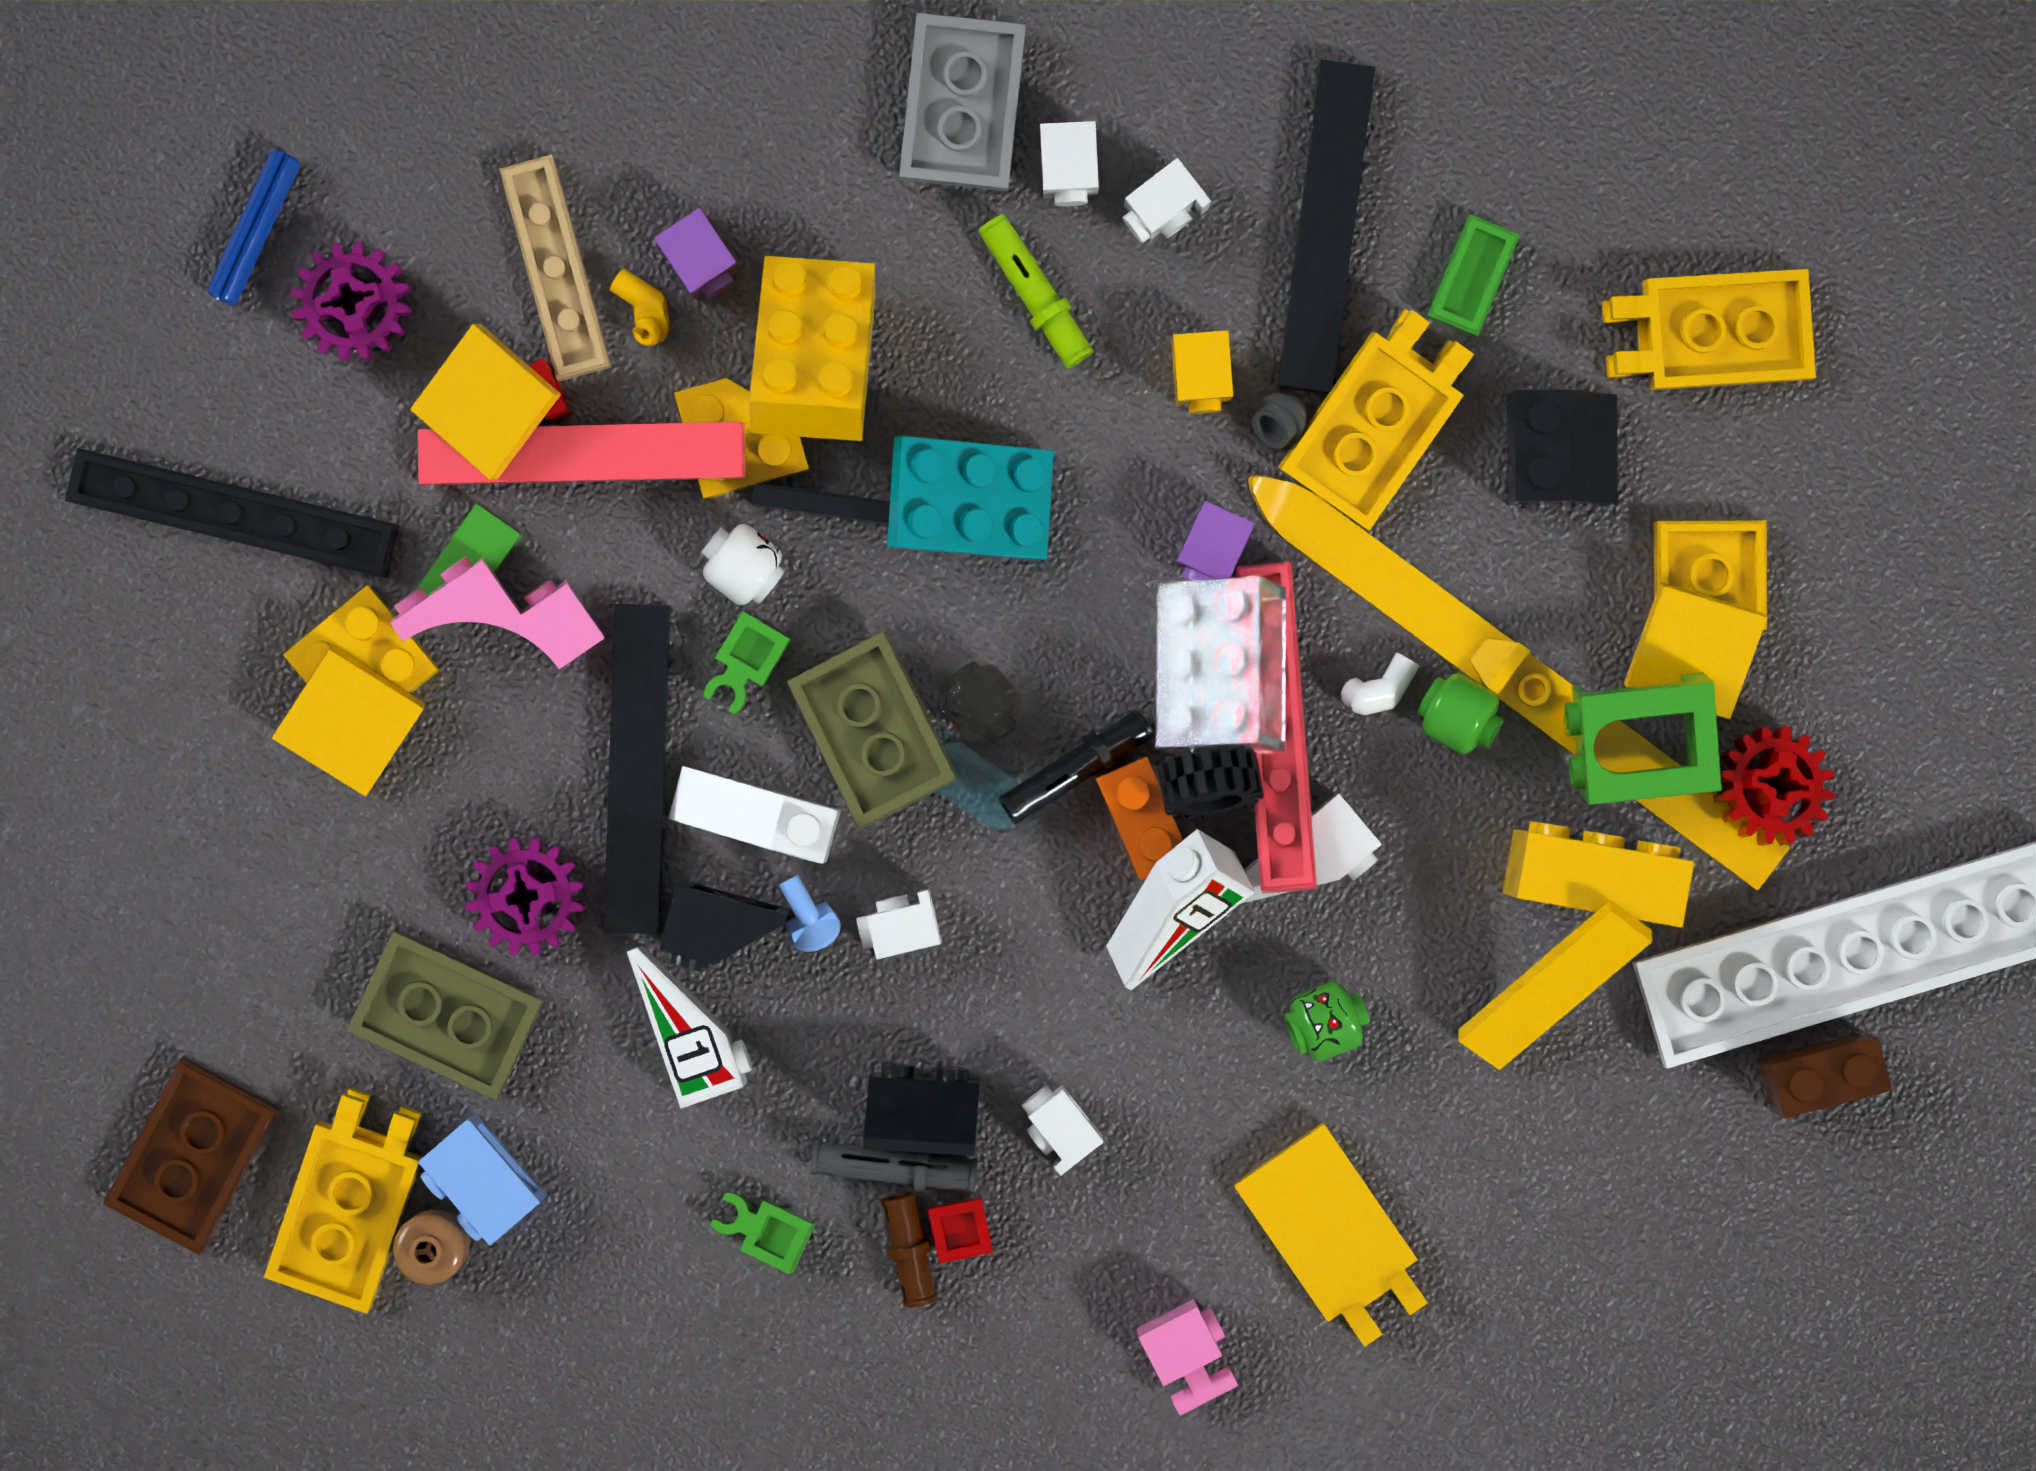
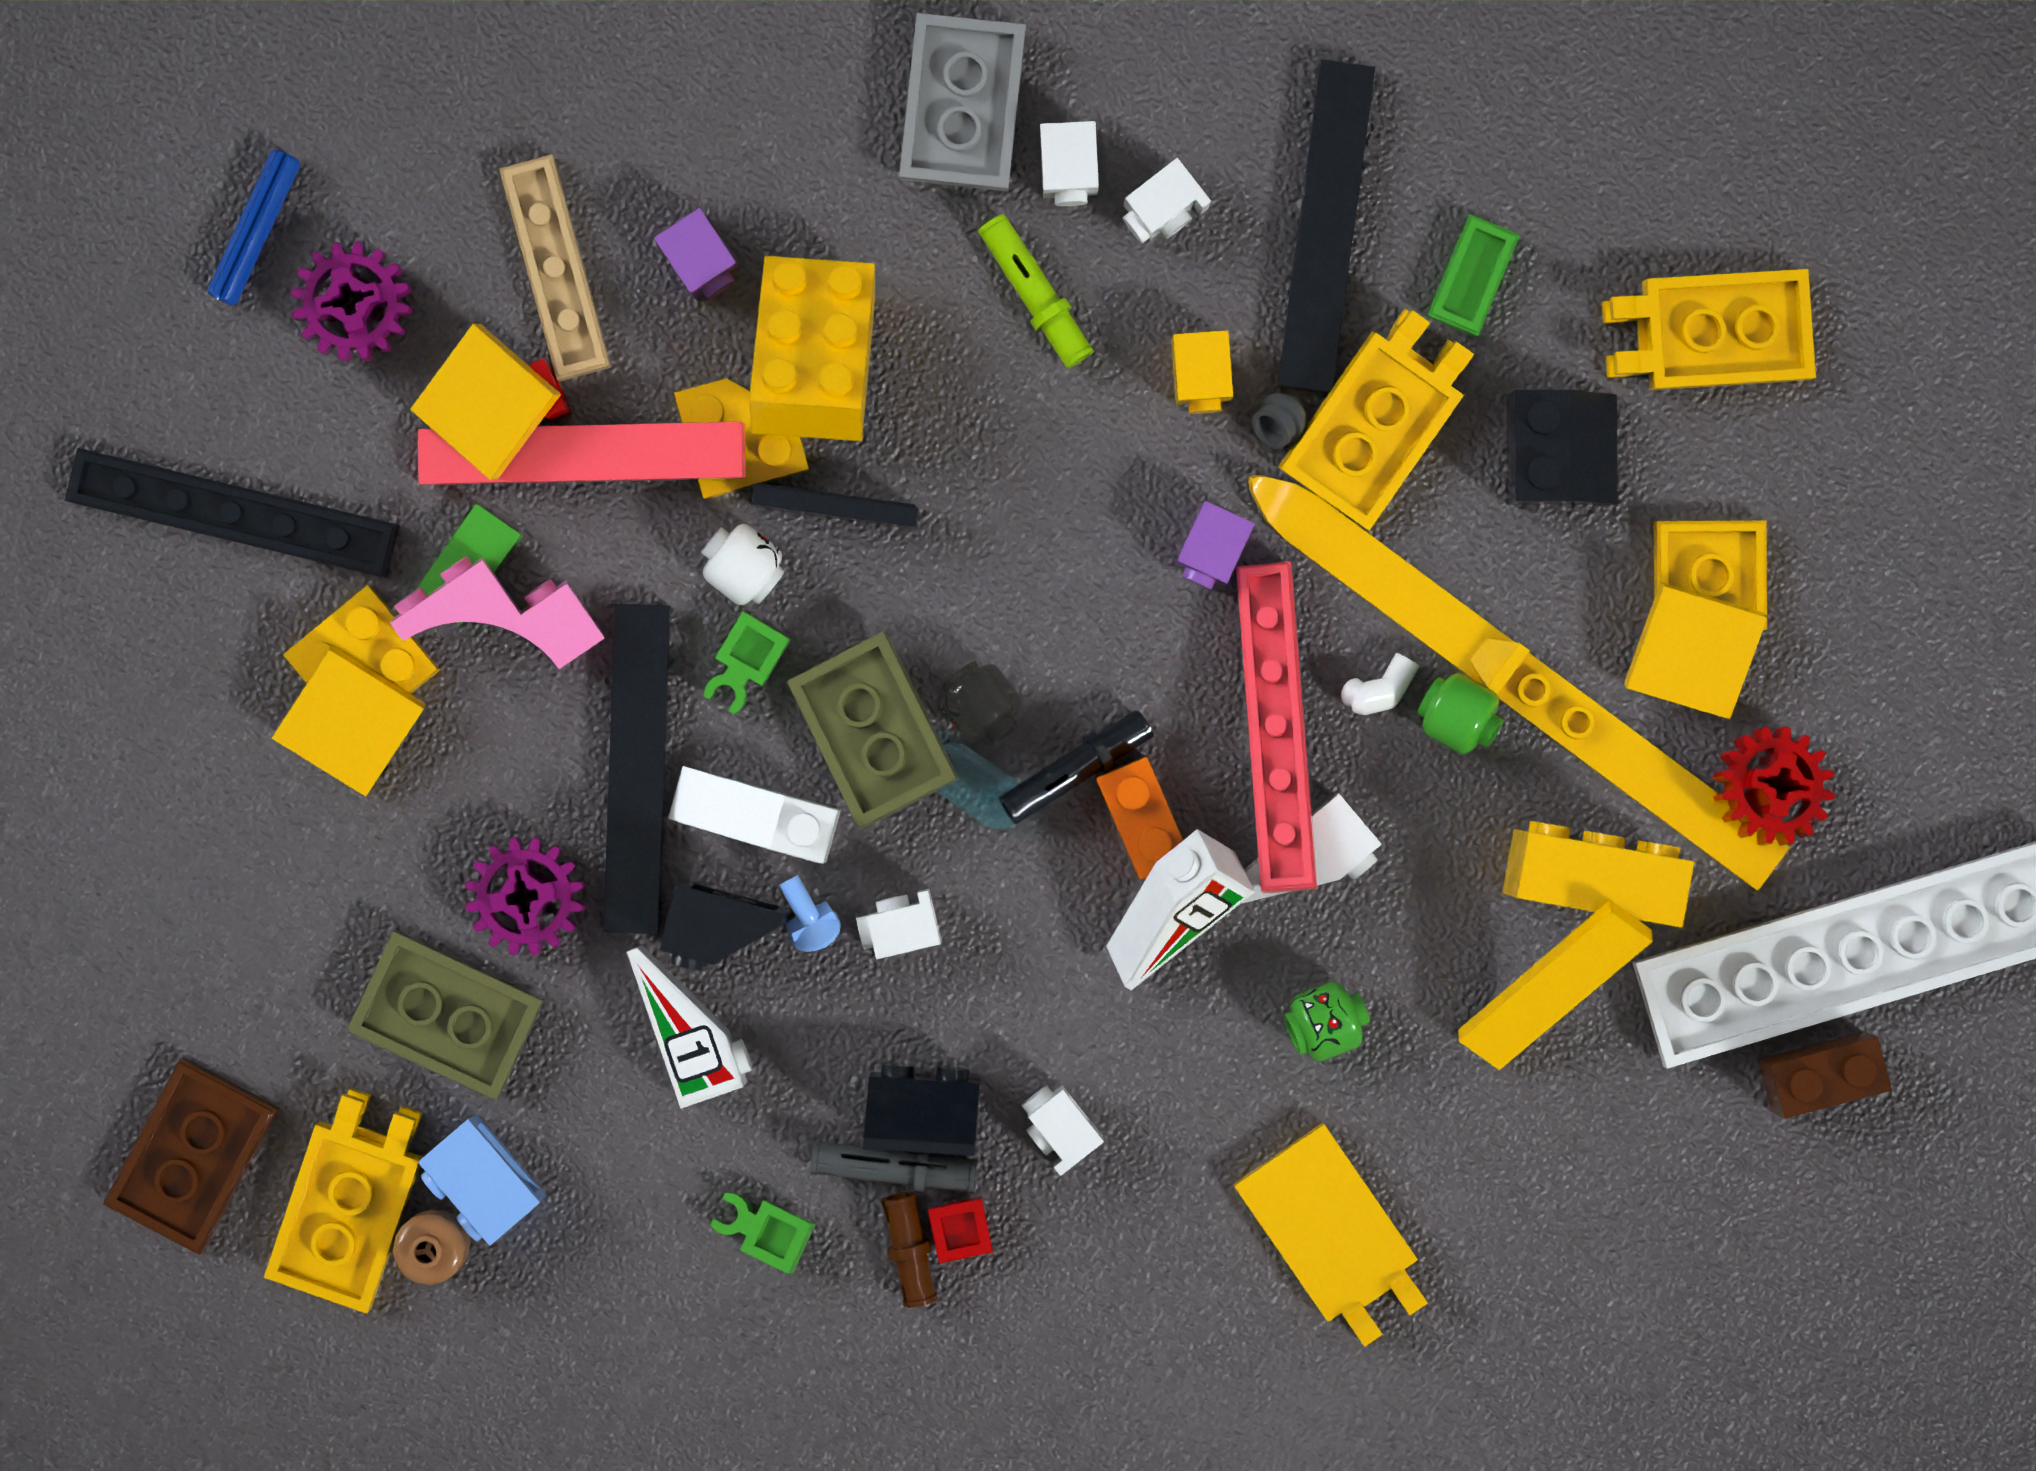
(649, 307): yellow arm -> none
(970, 498): teal plate -> none
(1180, 1347): bright pink brick -> none
(1210, 782): black tyre -> none
(1221, 665): clear brick -> none
(1596, 709): bright green panel -> none

